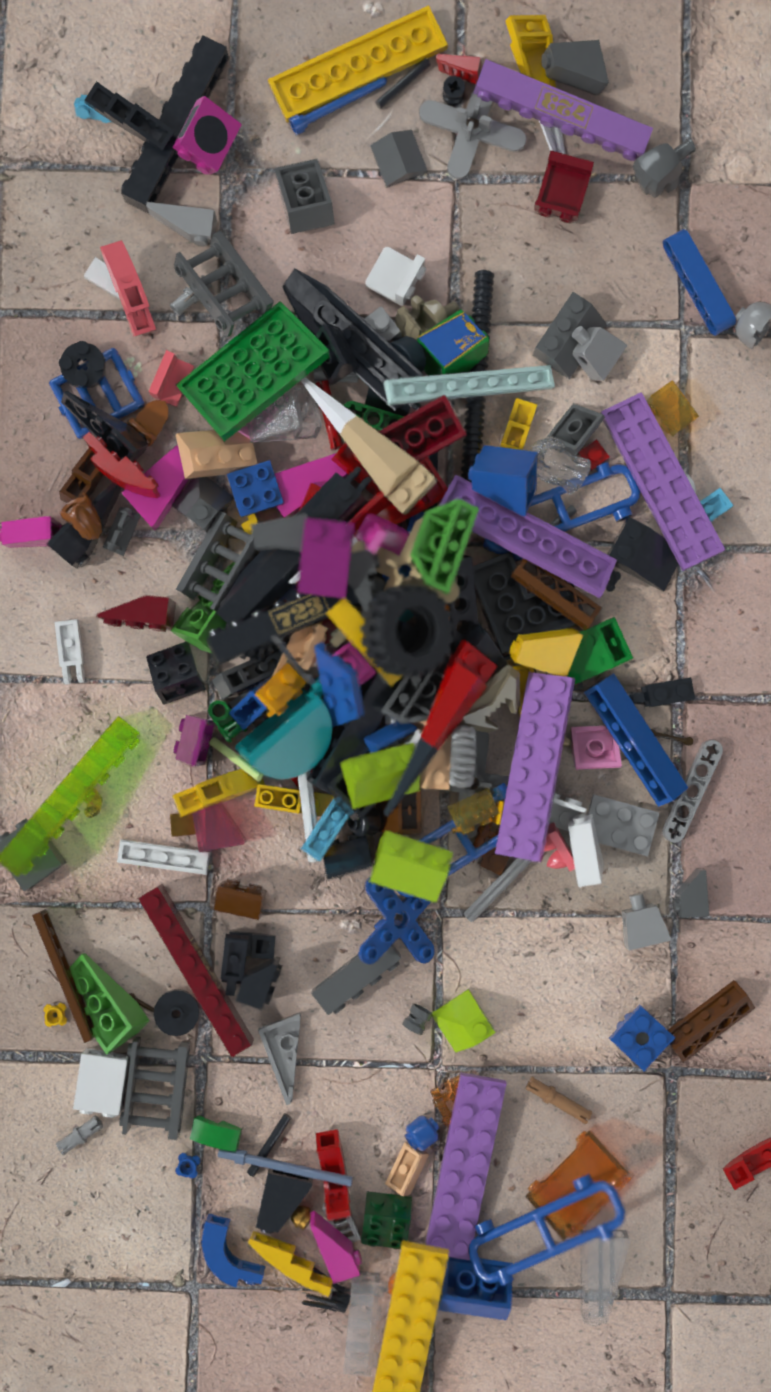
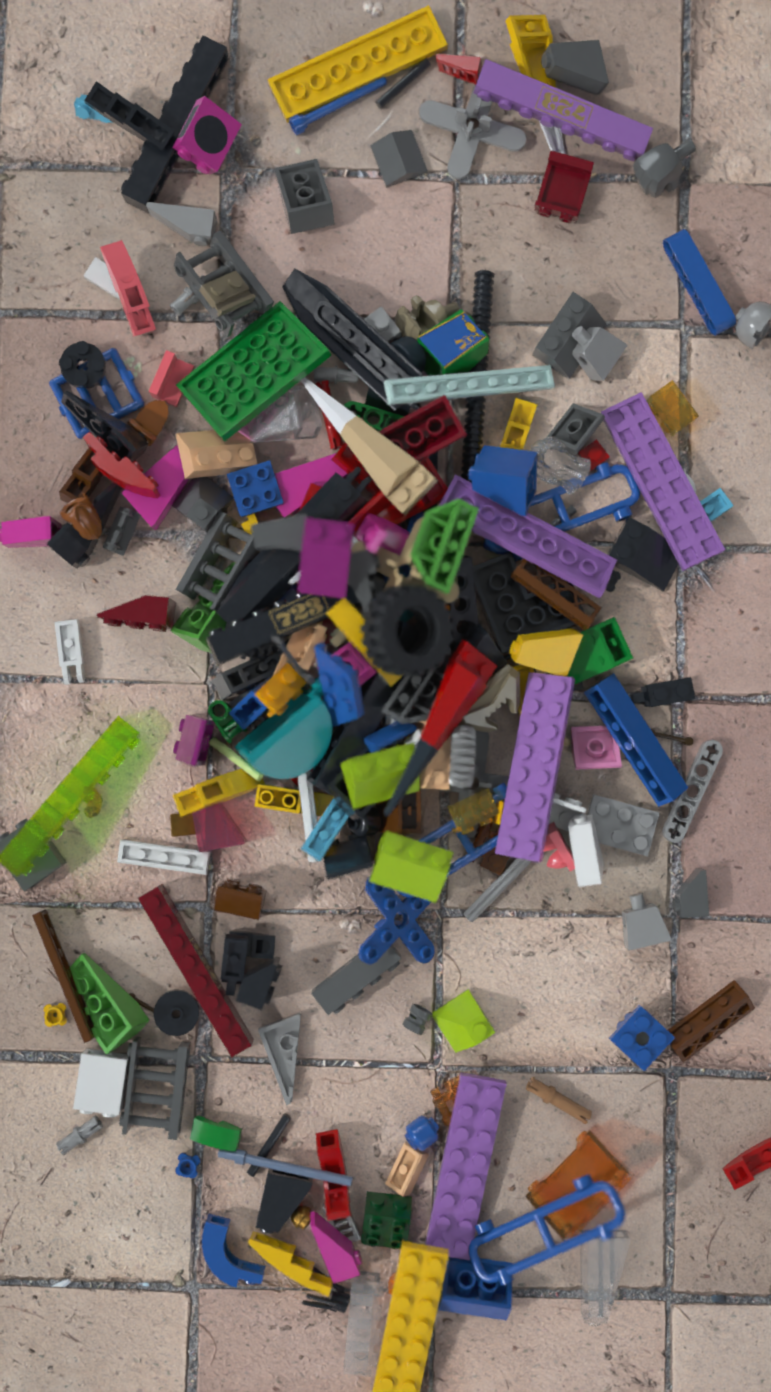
(174, 673): black bracket -> none
(227, 293): none -> dark tan plate
(341, 359): black slope -> none
(396, 275): white bracket -> none
(455, 96): black wheel -> none

